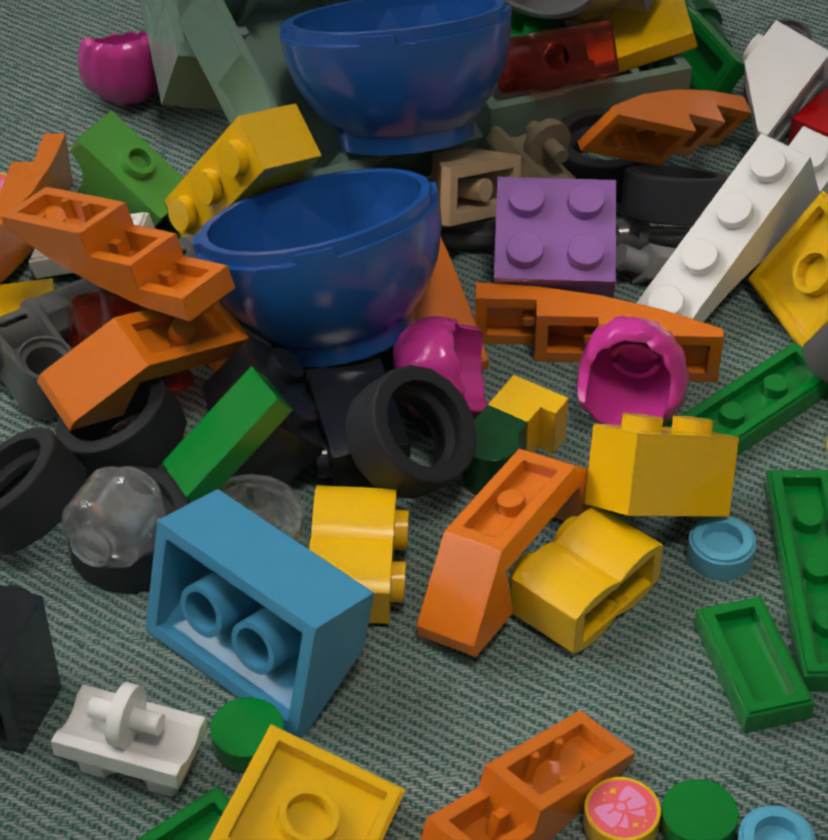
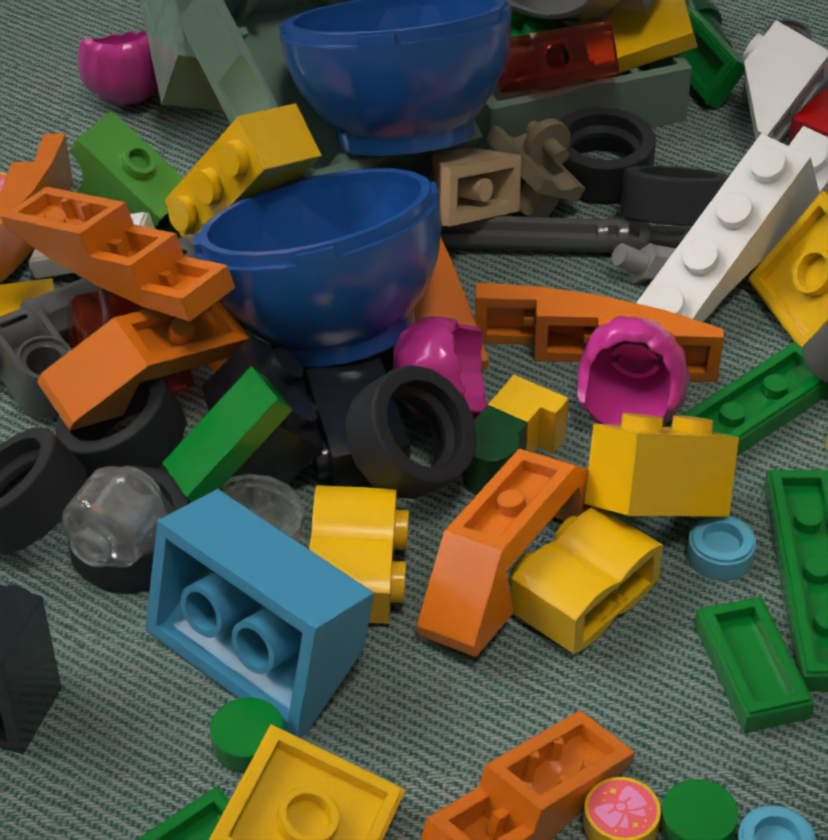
(130, 737): white hips -> none
(556, 234): medium lavender brick -> none
(665, 123): orange slope -> none

